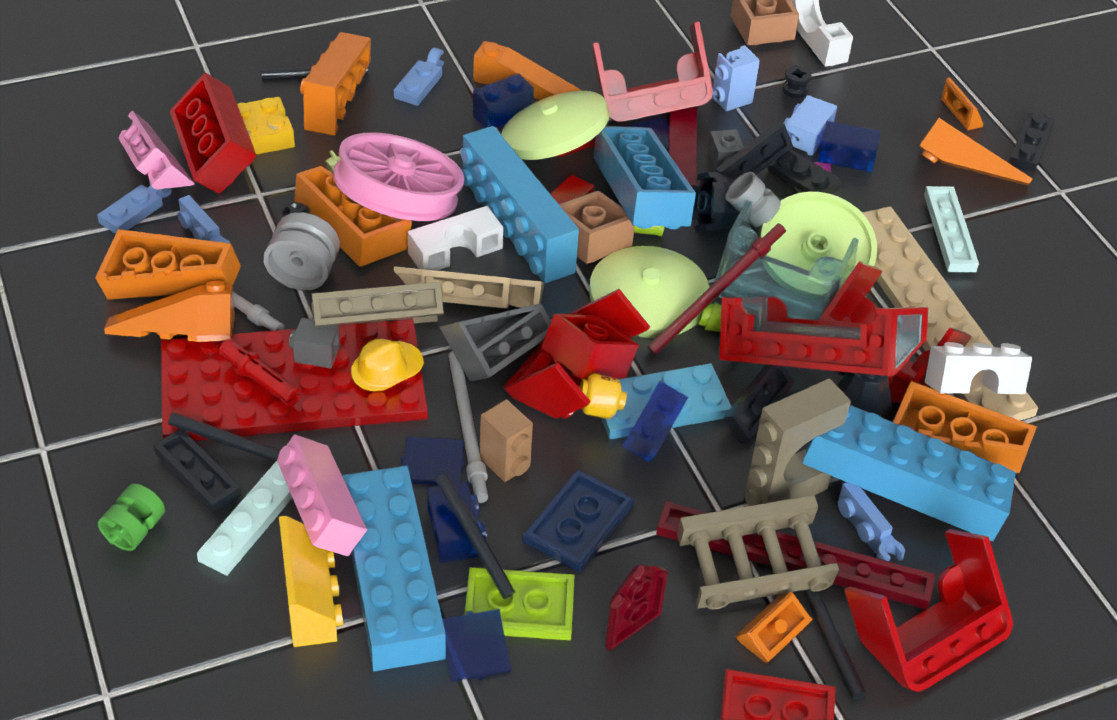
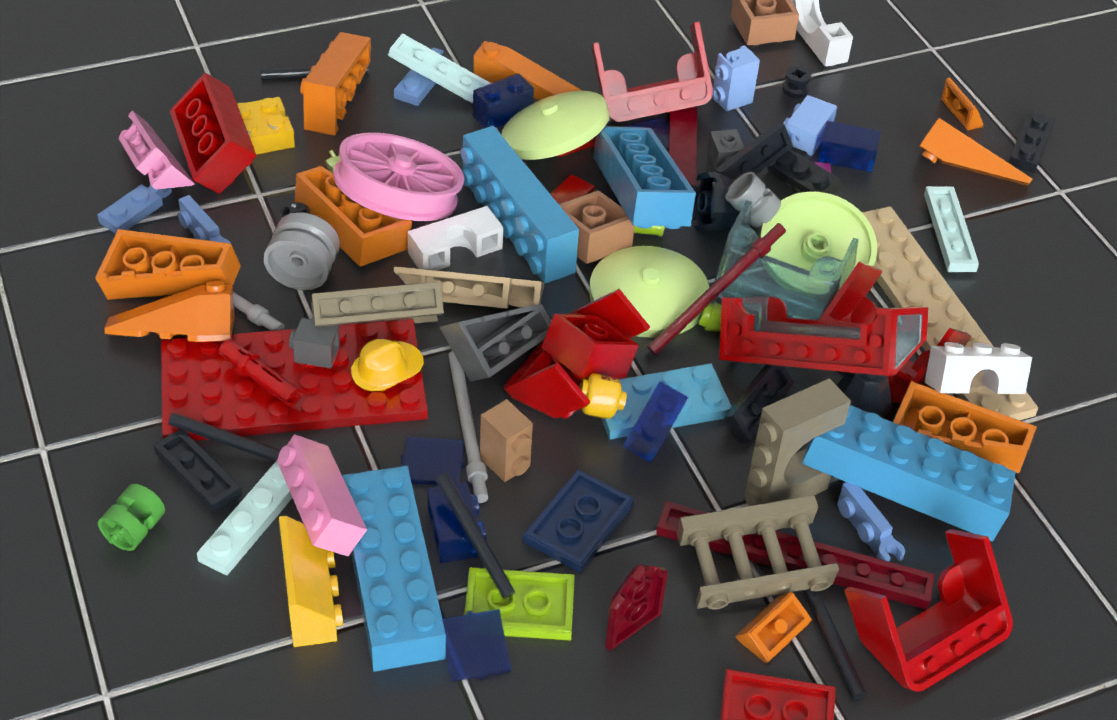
(436, 67): none -> light aqua plate

